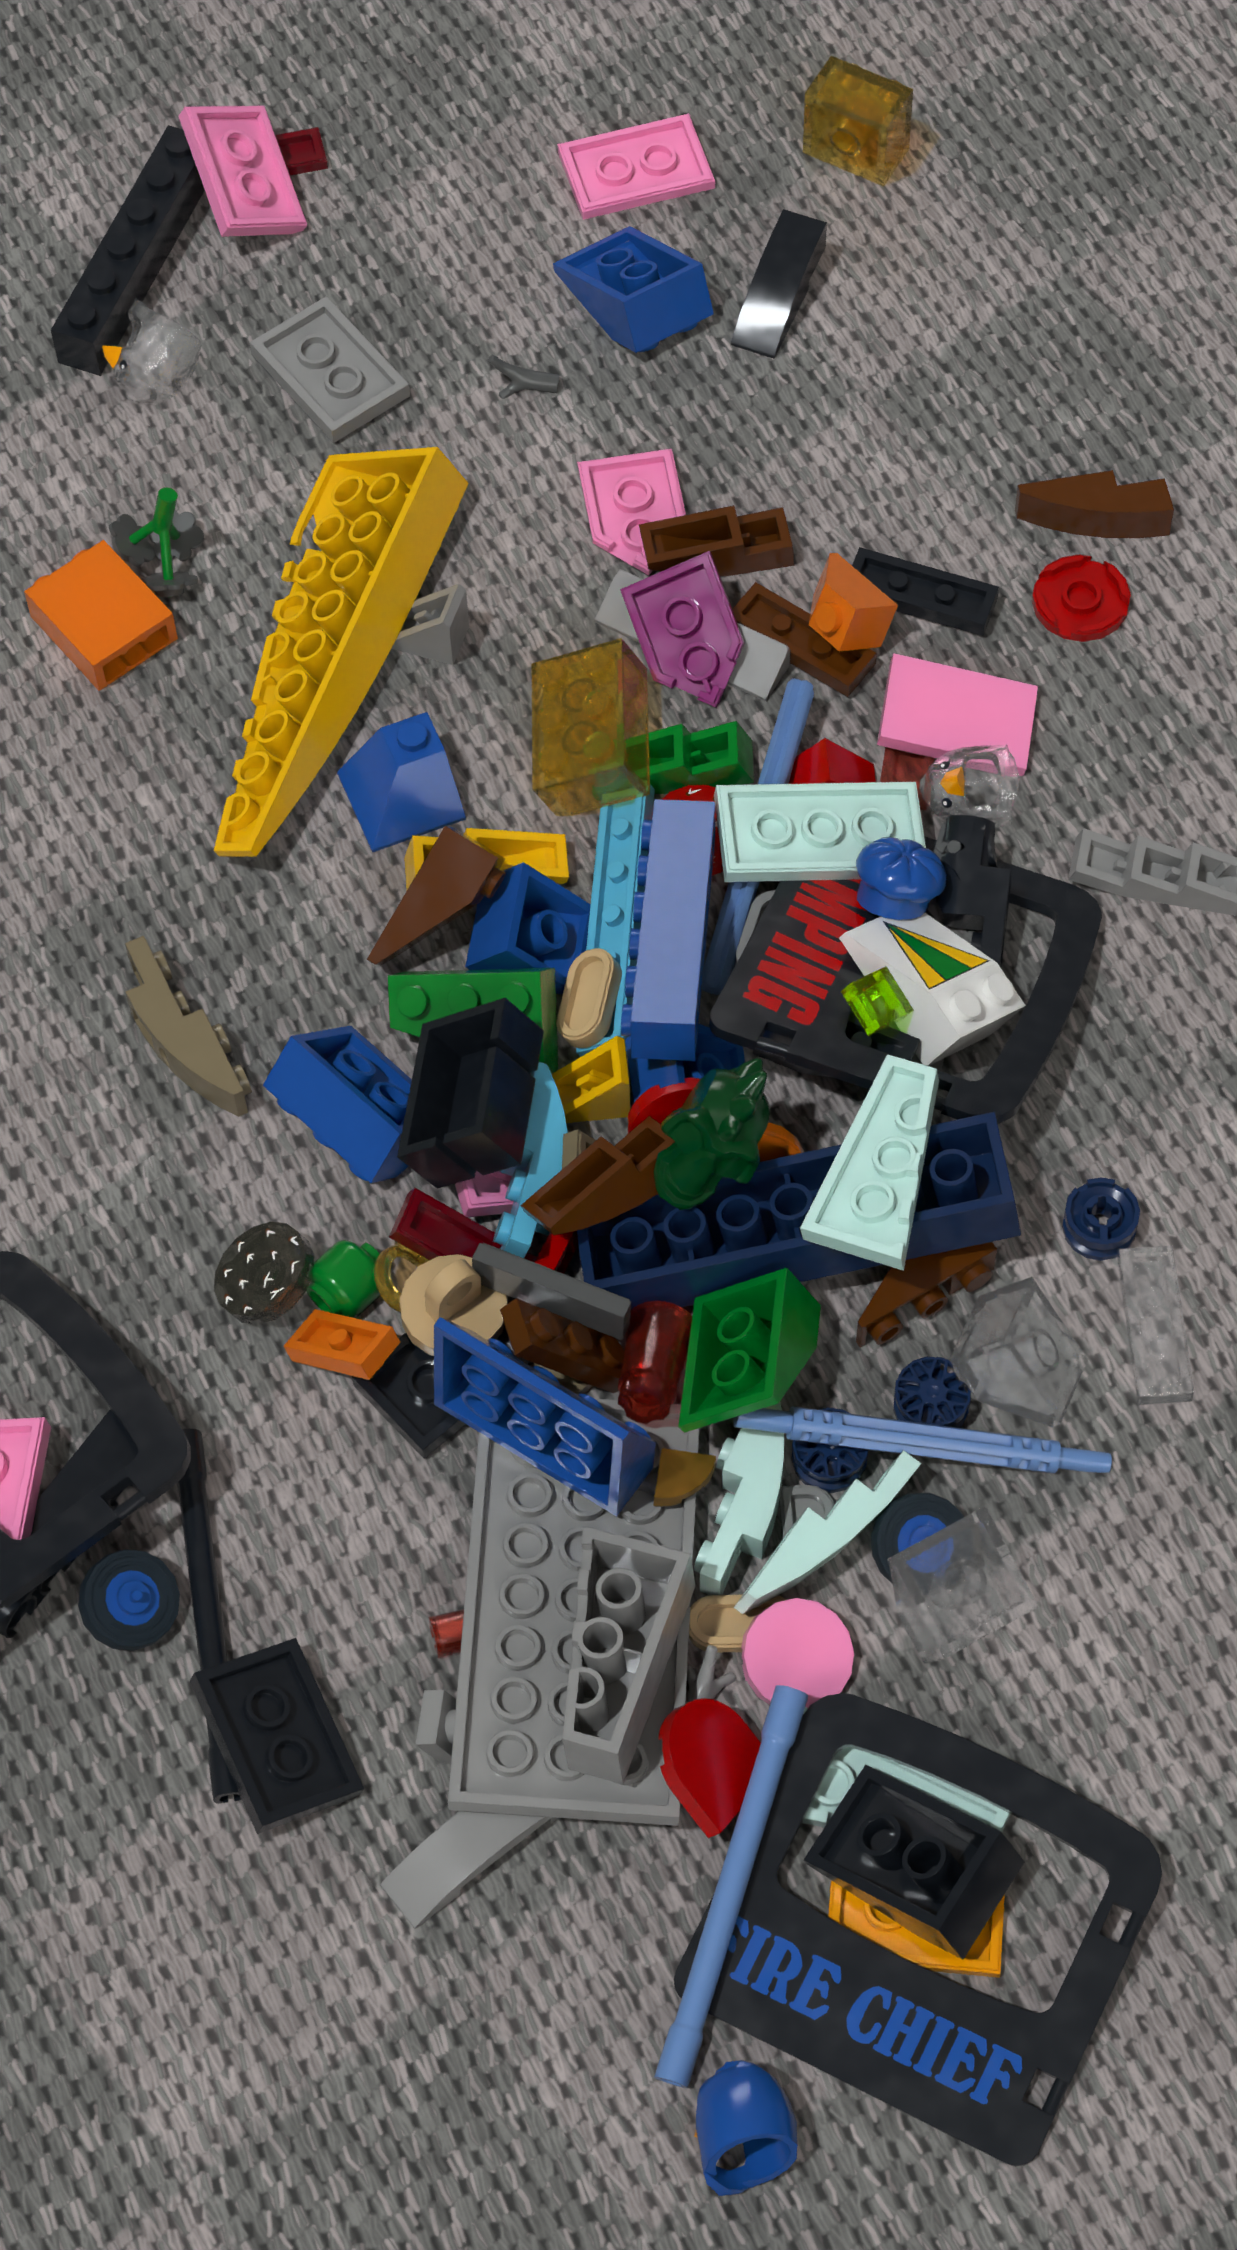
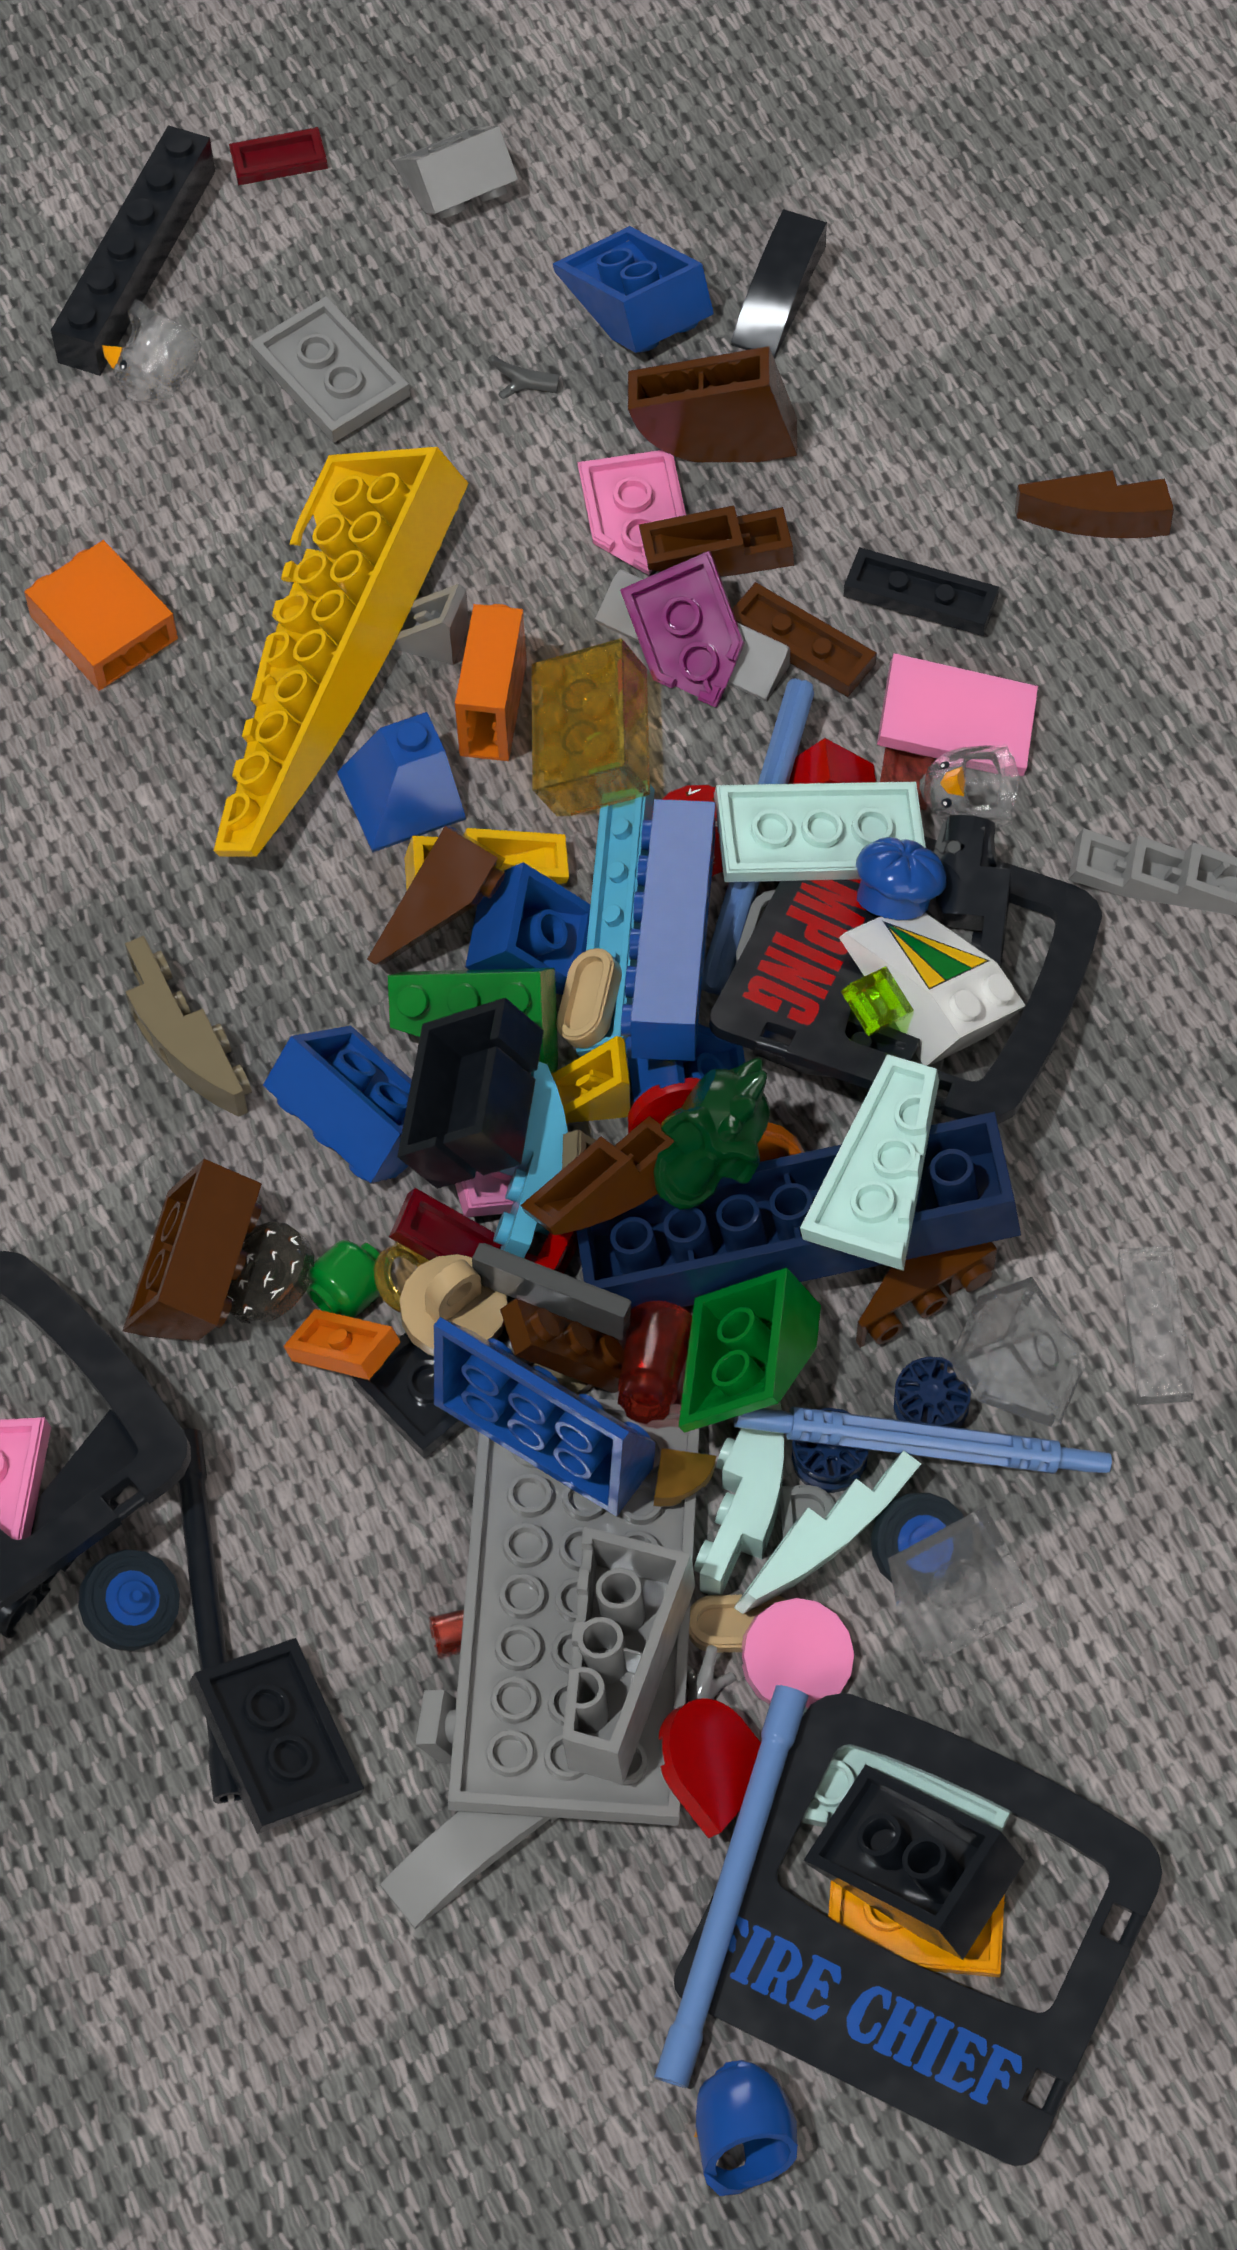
(173, 537): dark grey plant -> none
(195, 1254): none -> reddish brown slope
(242, 170): bright pink tile -> none
(458, 170): none -> light grey slope
(491, 682): none -> orange brick
(636, 166): bright pink tile -> none
(700, 758): green slope -> none
(715, 408): none -> reddish brown brick
(849, 608): orange slope -> none
(857, 120): clear yellow brick -> none
(1077, 612): red tile -> none
(1083, 1229): dark blue wheel -> none

